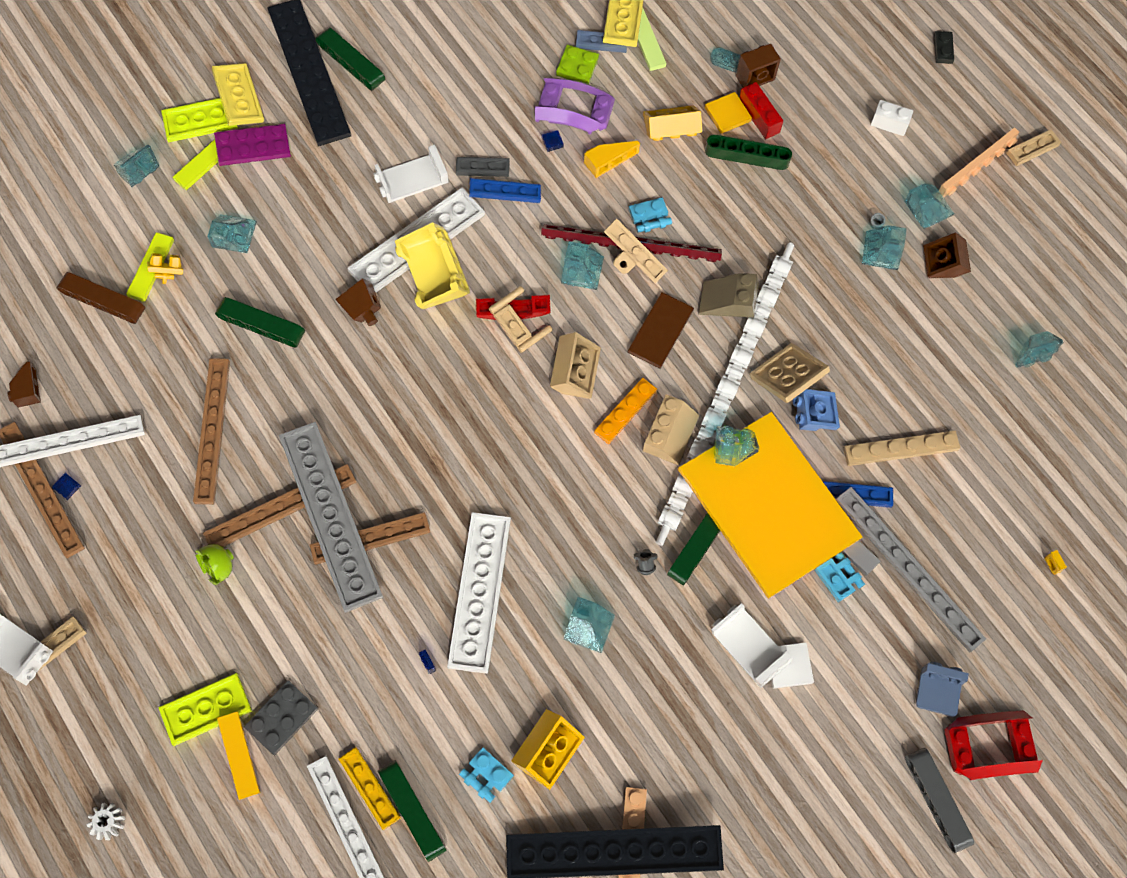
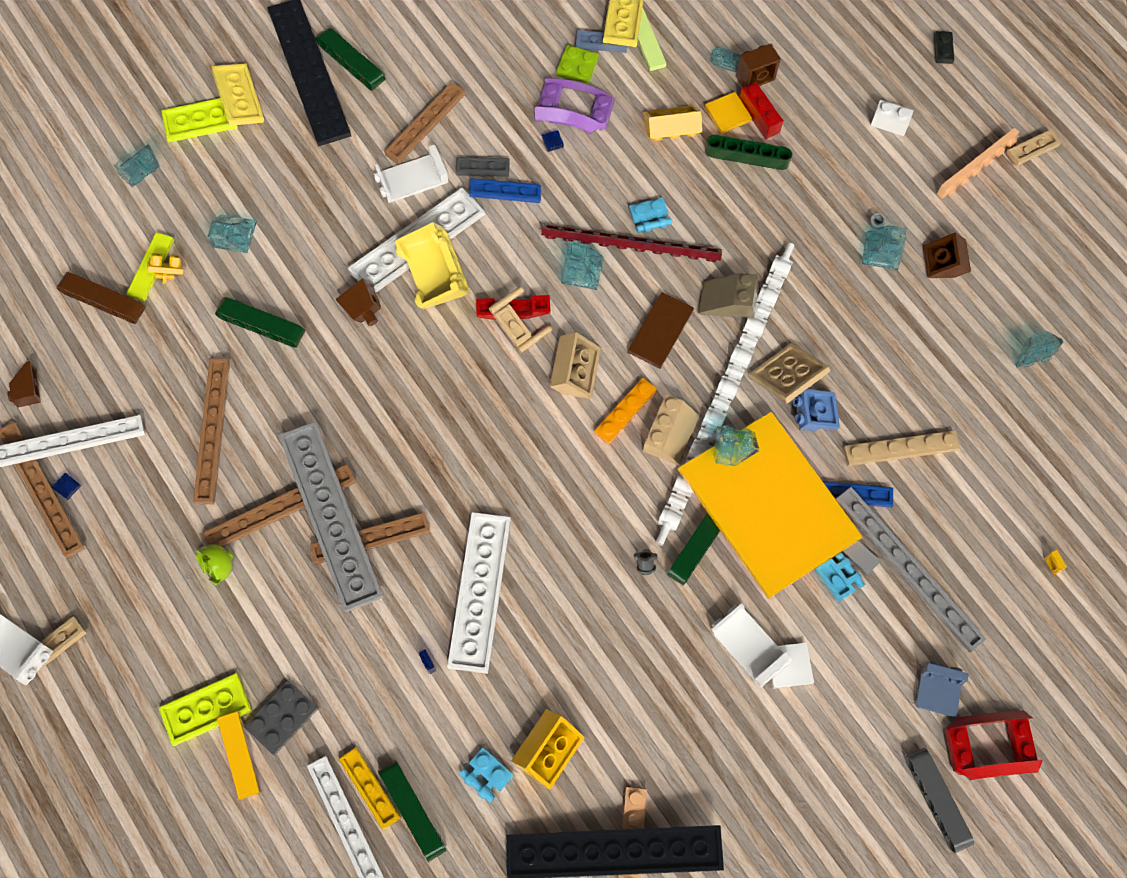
(98, 822): white gear -> none
(197, 167): neon yellow tile -> none
(252, 144): magenta plate -> none
(424, 123): none -> medium nougat plate
(589, 625): clear light blue slope -> none
(608, 156): yellow slope -> none
(633, 252): tan plate -> none
(928, 205): clear light blue slope -> none

